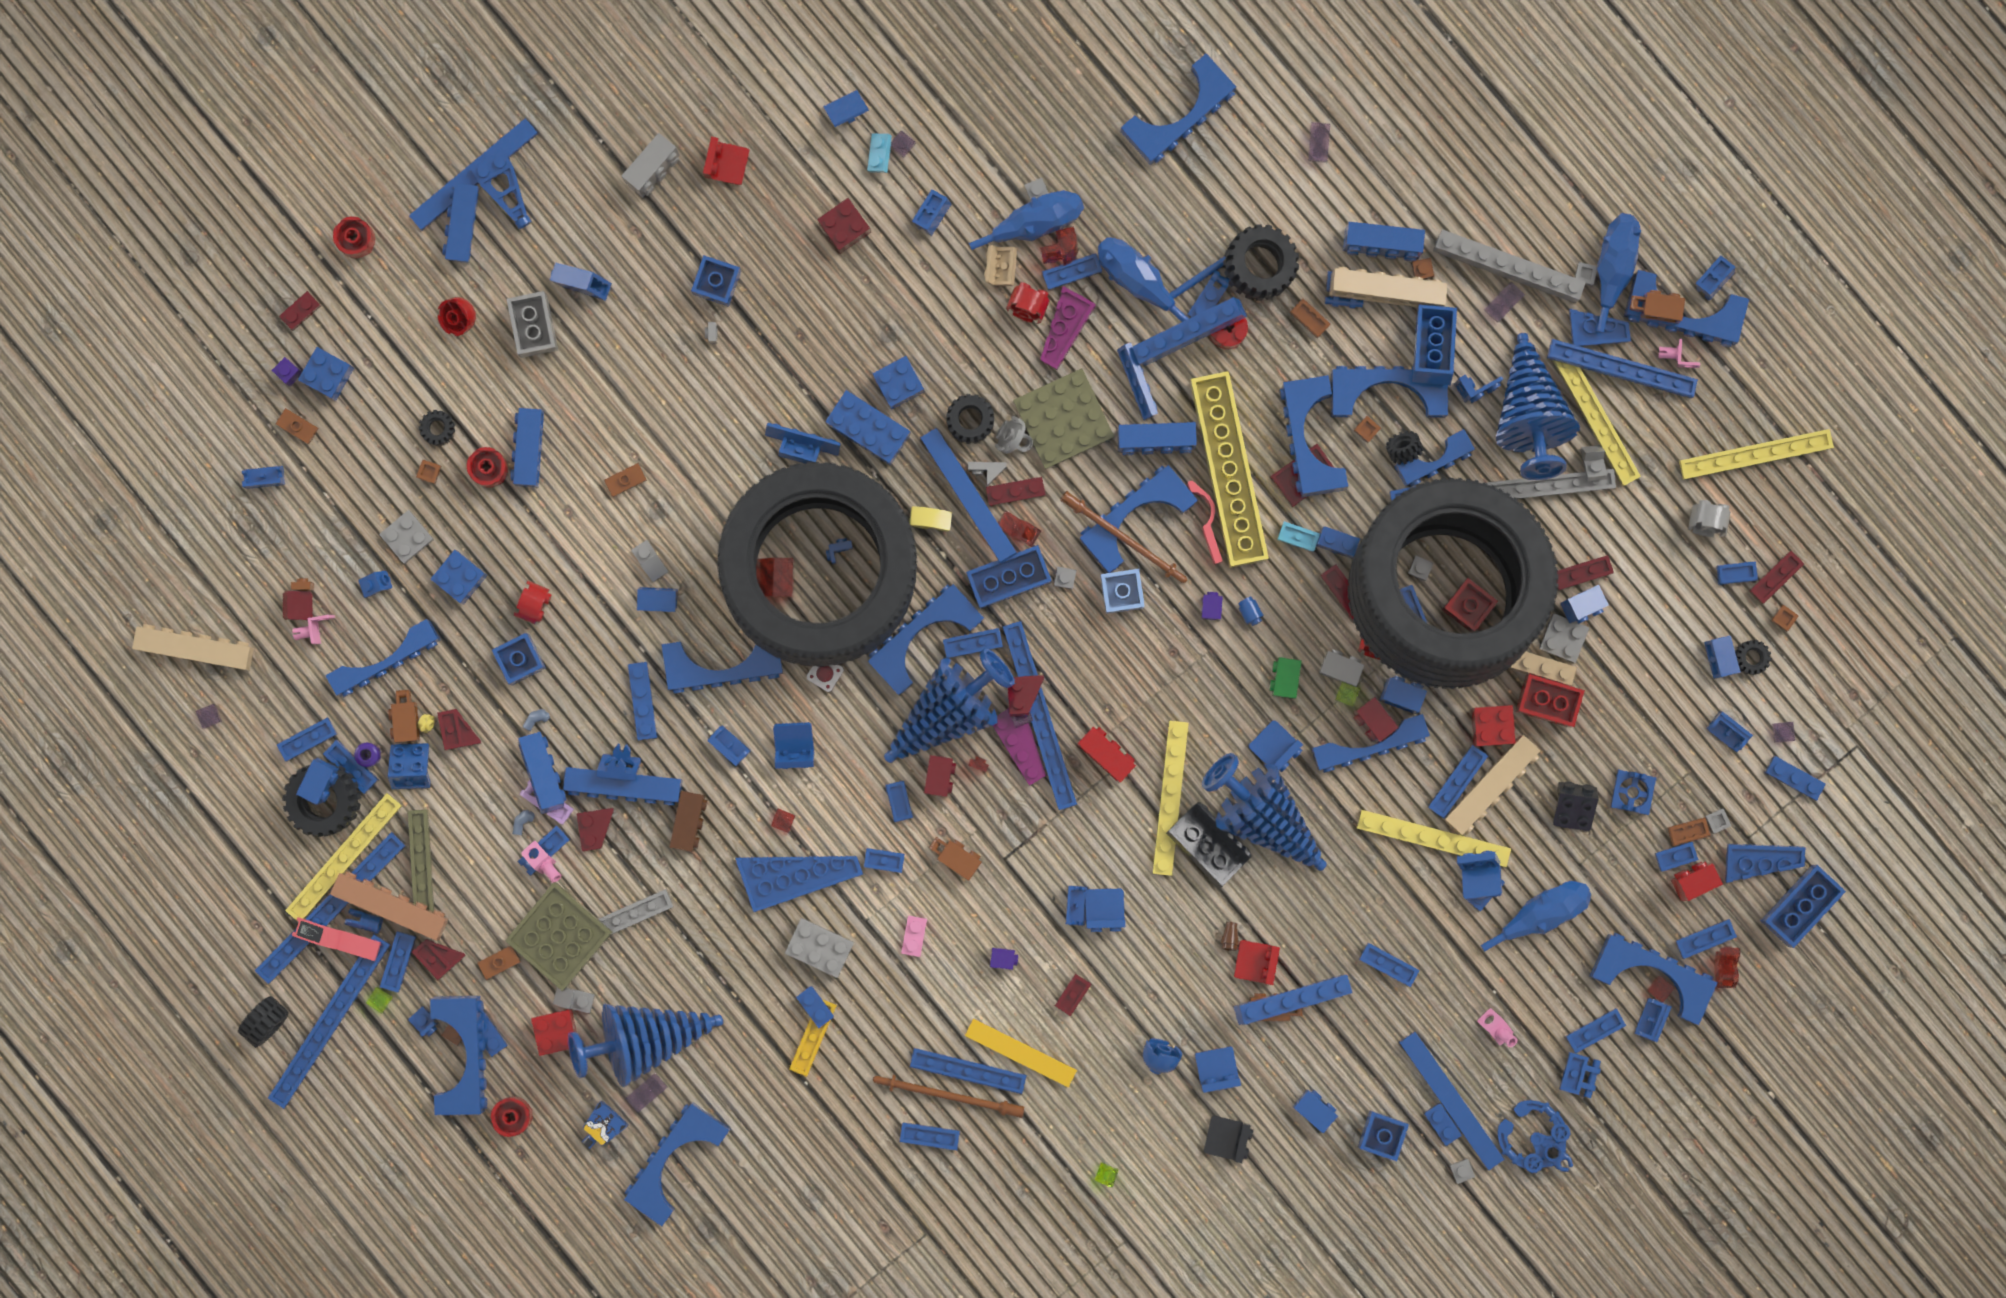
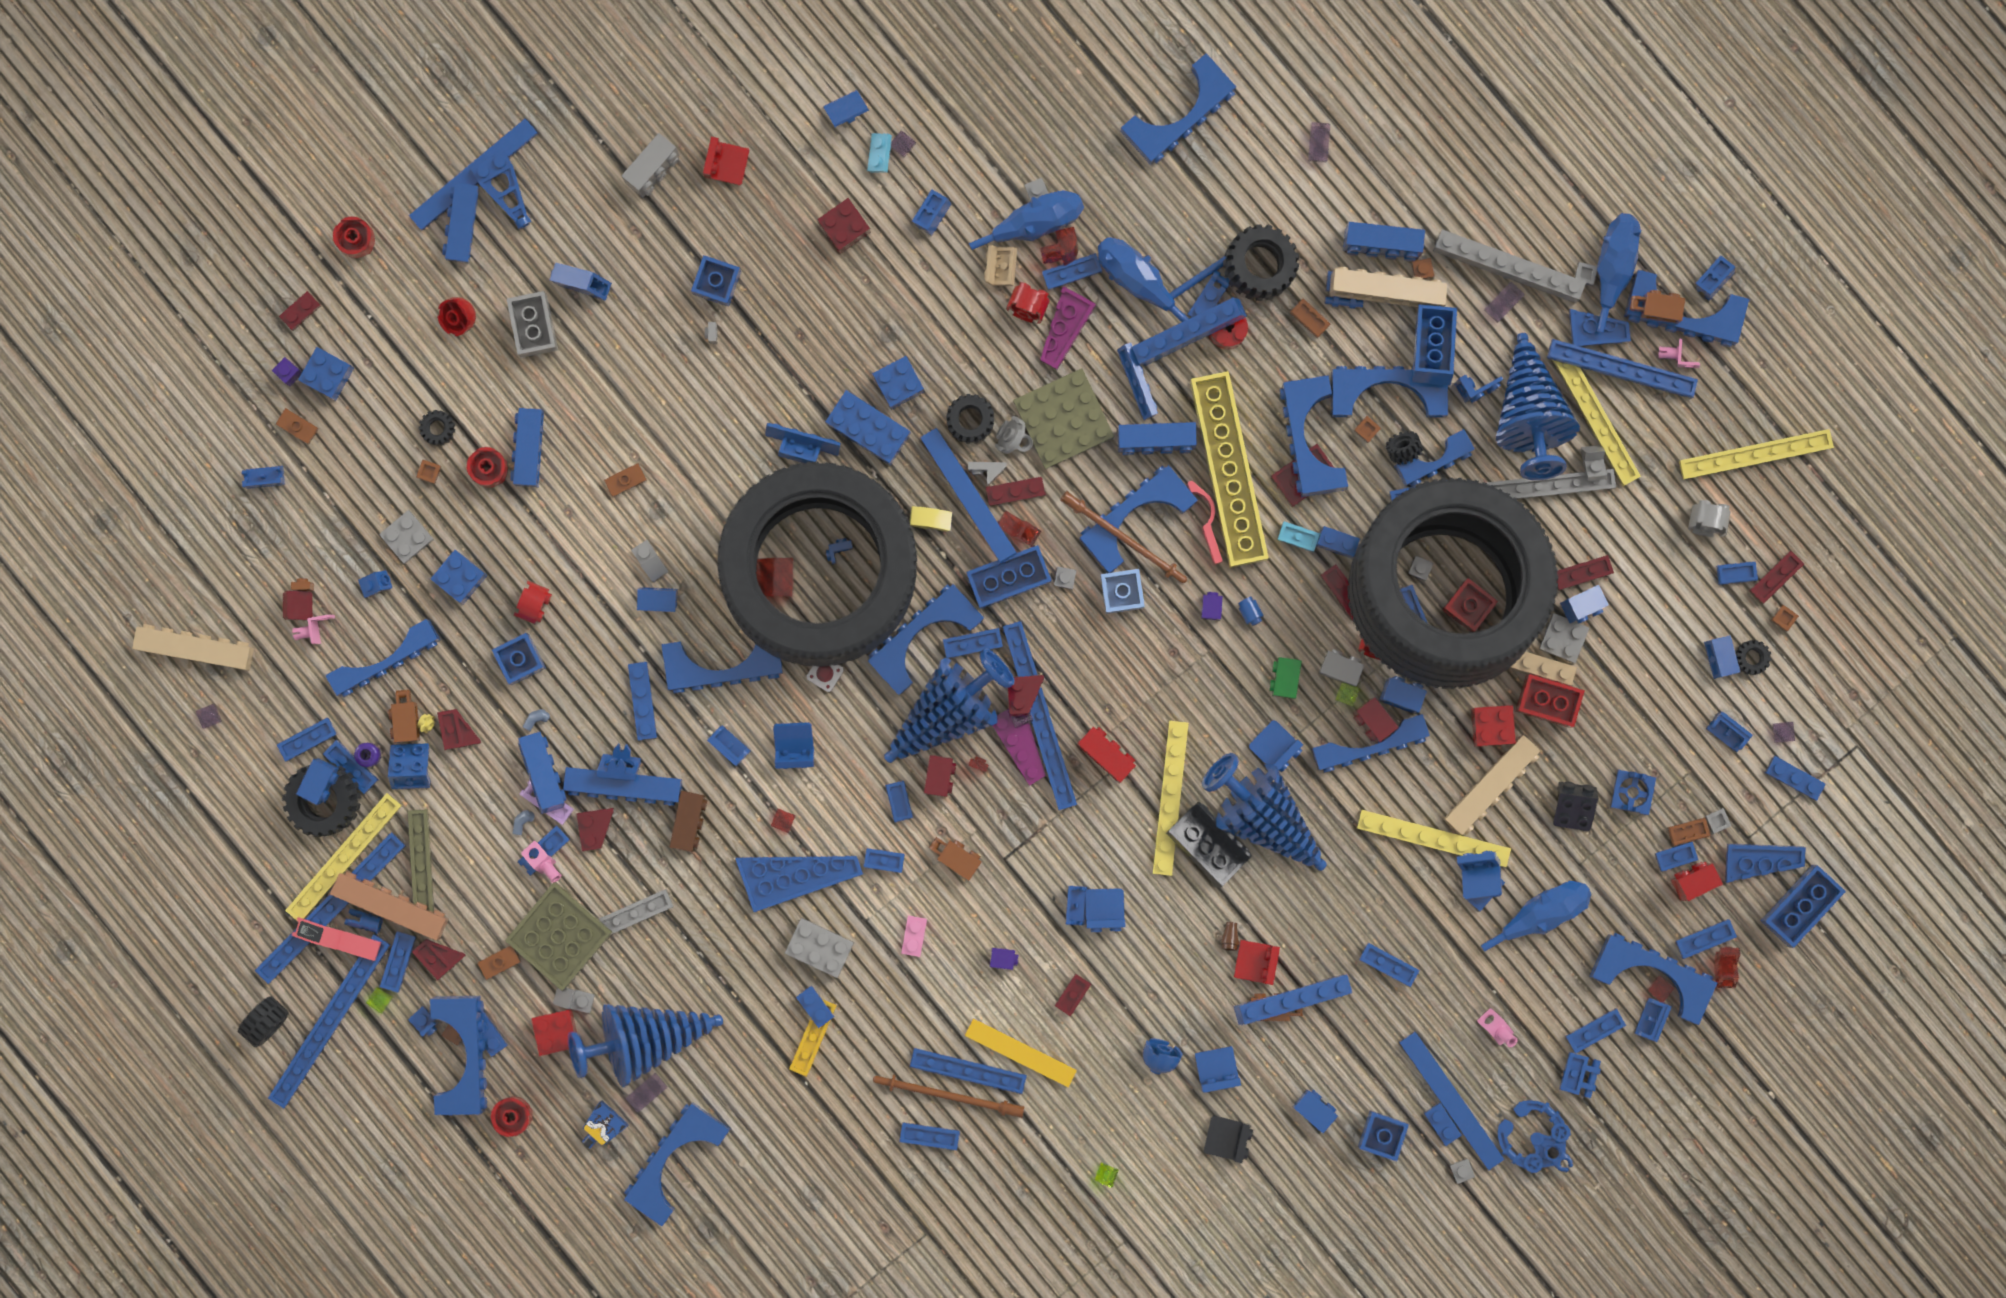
(1457, 781): blue plate -> none

